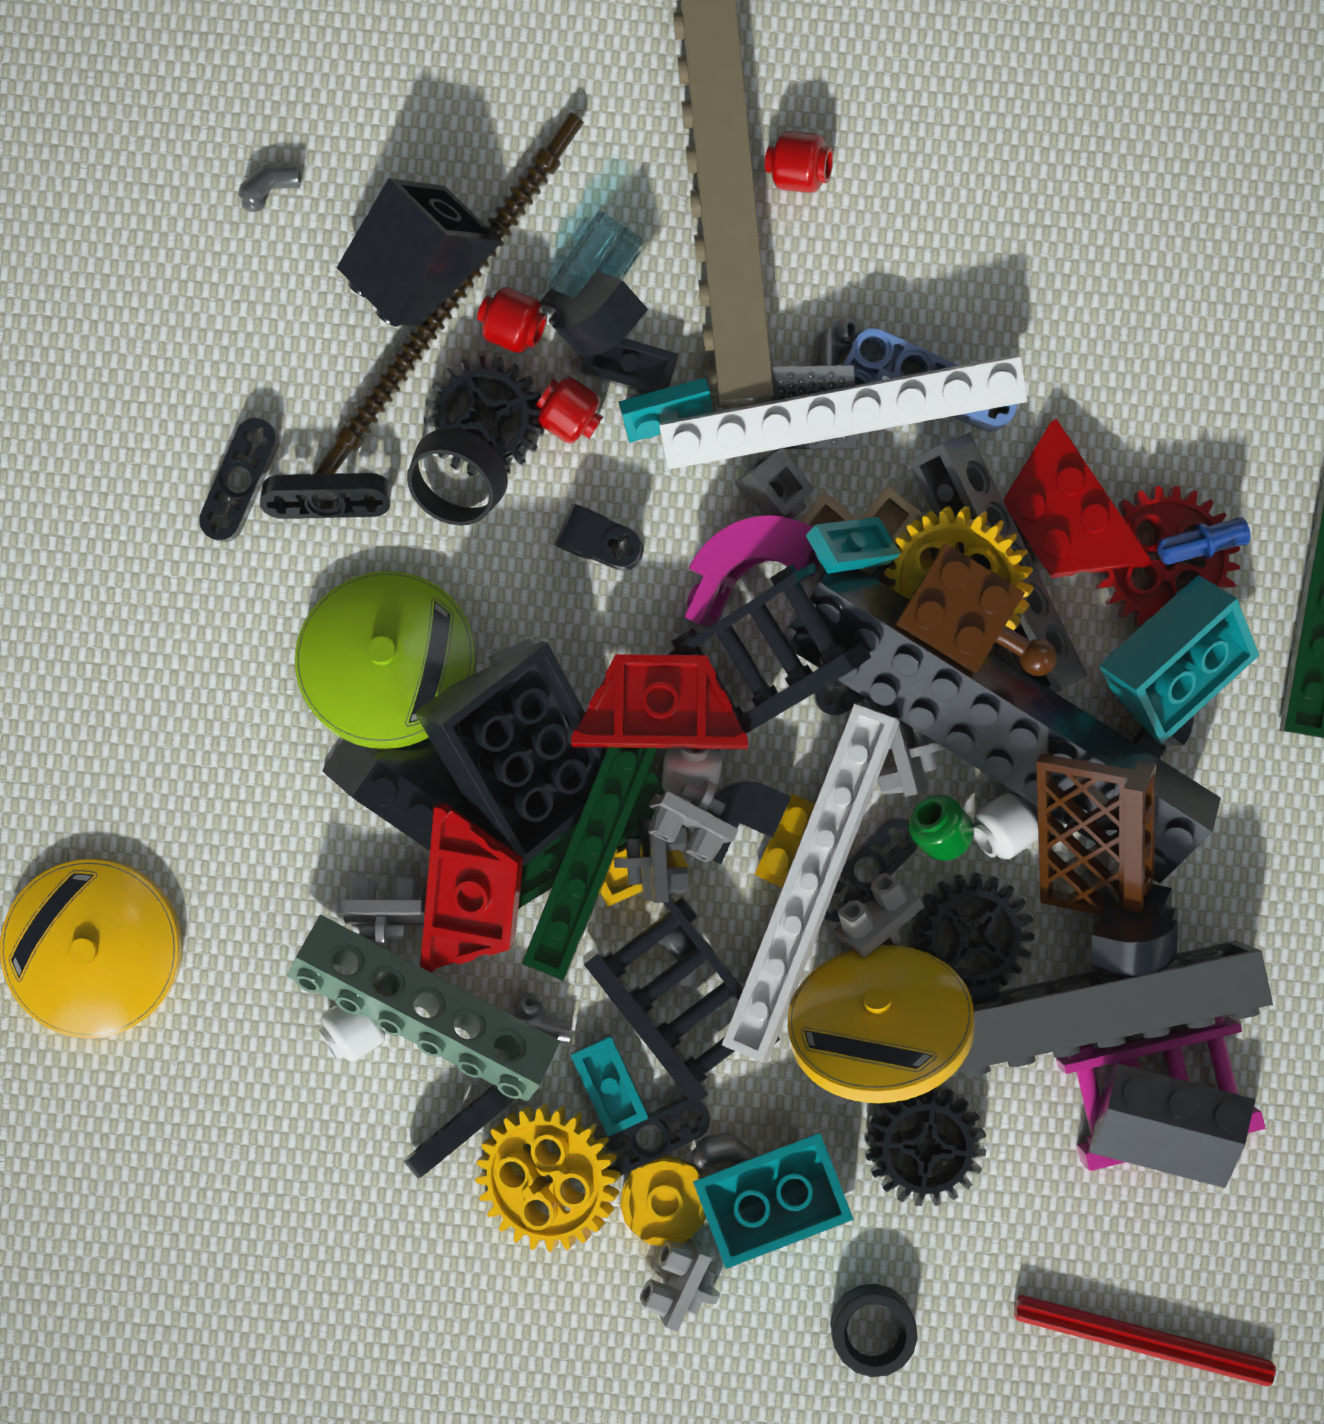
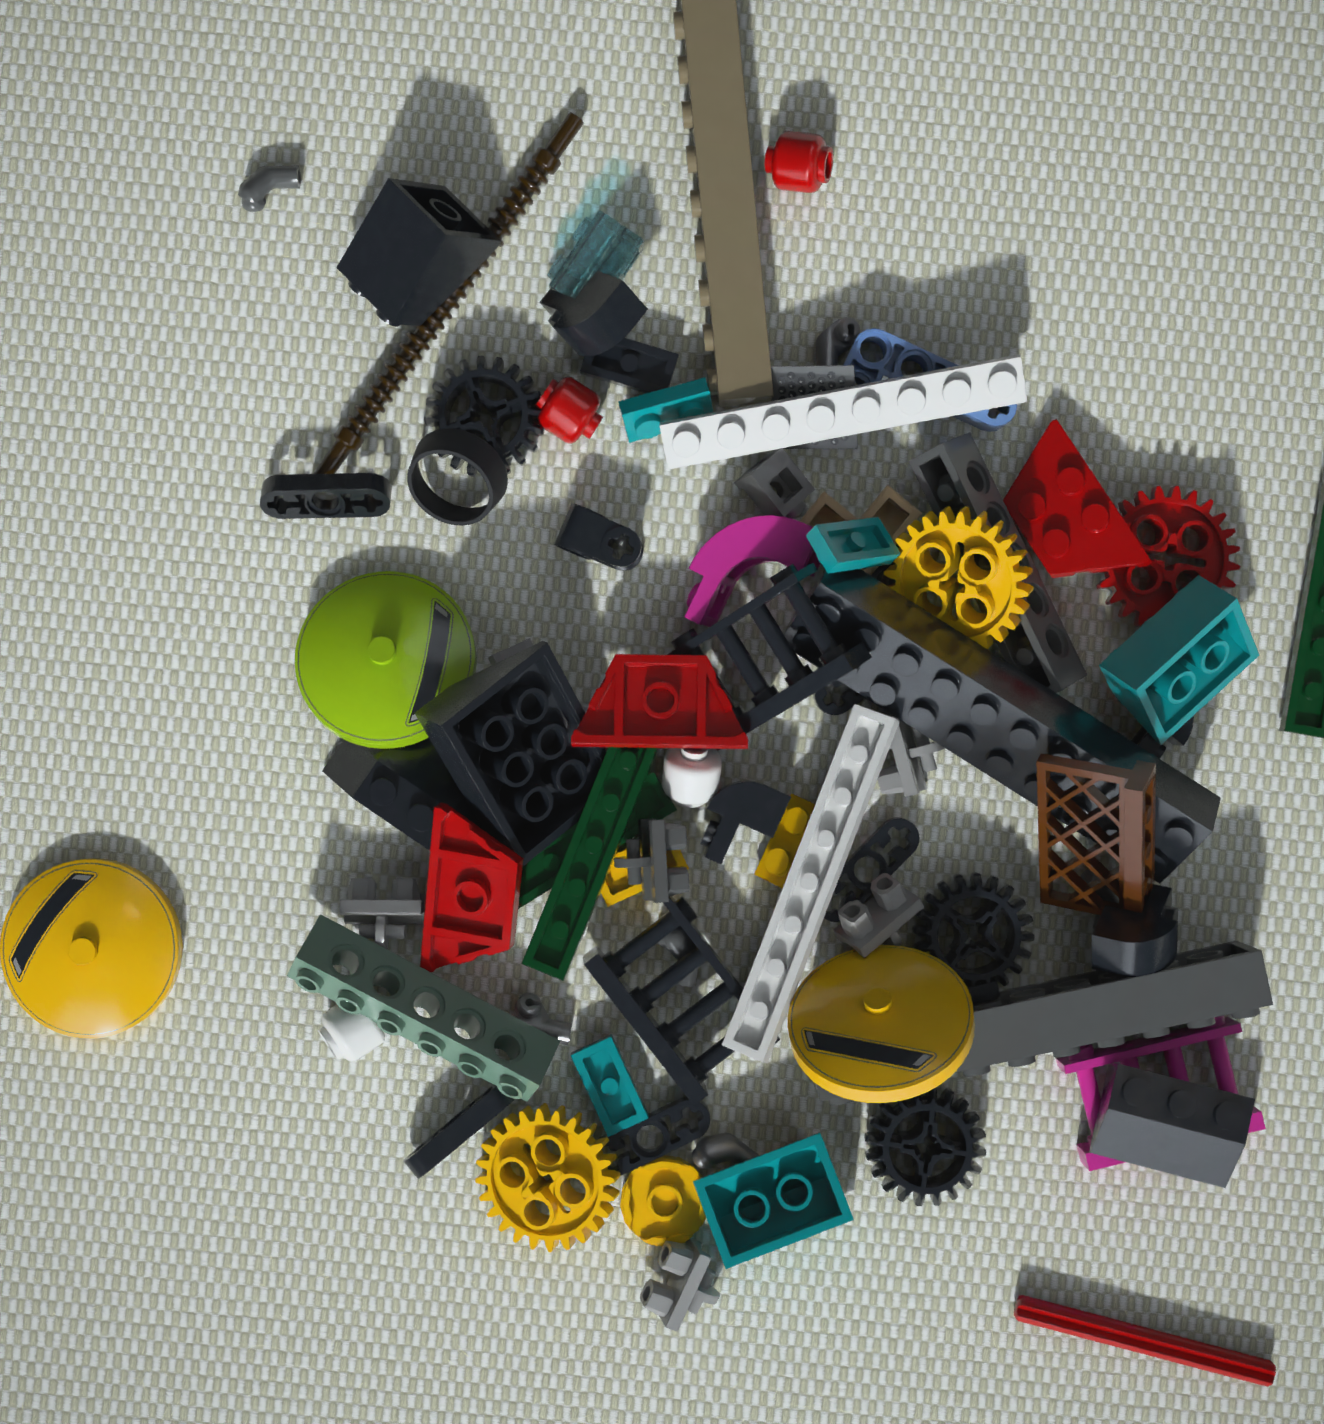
(220, 485): black beam -> none
(512, 320): red head -> none
(674, 811): light grey hips -> none
(877, 1364): black tyre -> none
(941, 827): green head -> none
(964, 612): reddish brown plate -> none
(1006, 826): white head -> none
(1204, 541): blue axle -> none

